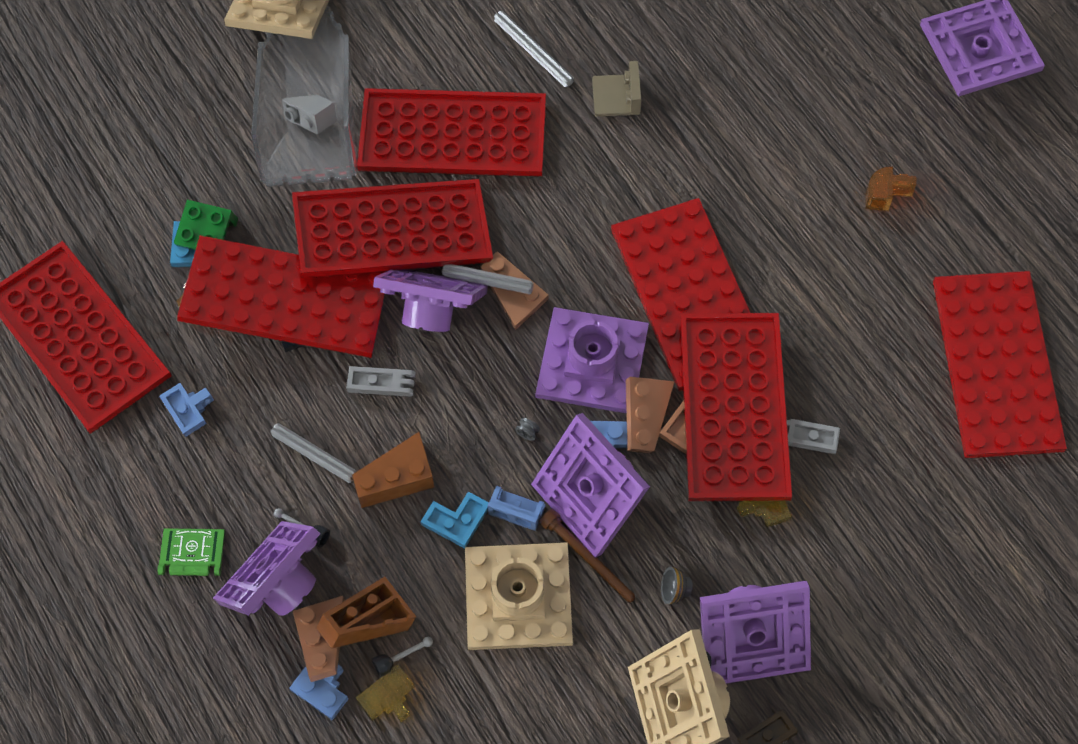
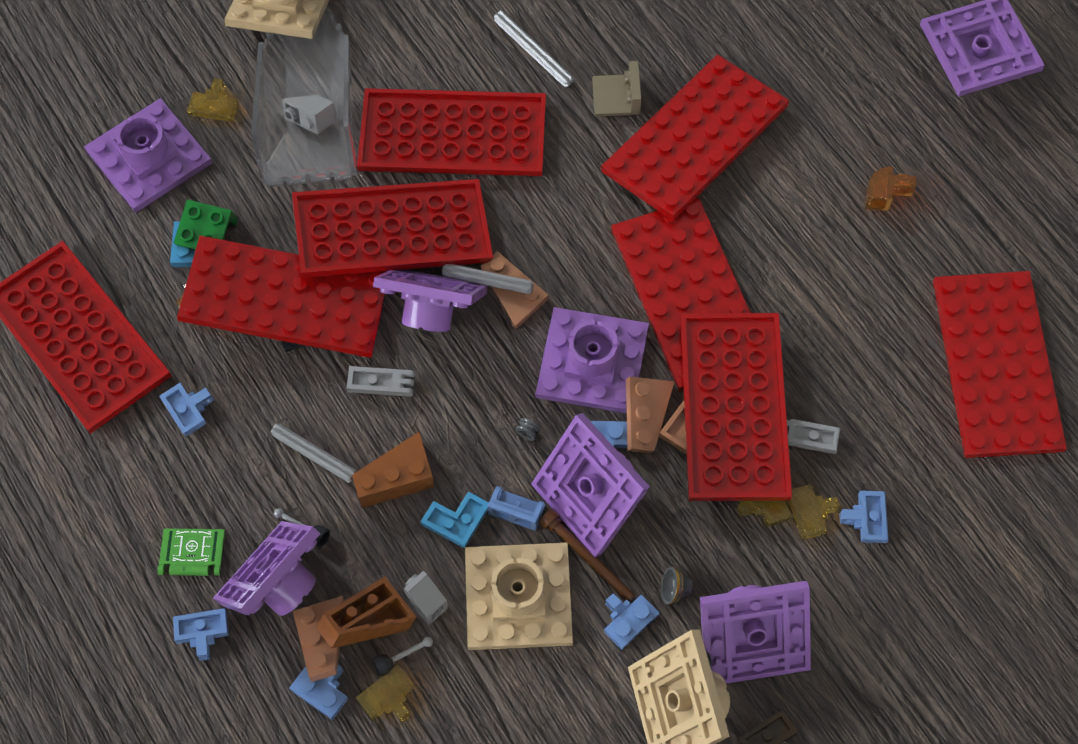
(148, 155): none -> medium lavender piece
(201, 630): none -> medium blue hinge
(213, 103): none -> clear yellow hinge
(425, 597): none -> light grey slope
(628, 619): none -> medium blue hinge
(694, 137): none -> red plate
(811, 511): none -> clear yellow hinge
(868, 516): none -> medium blue hinge

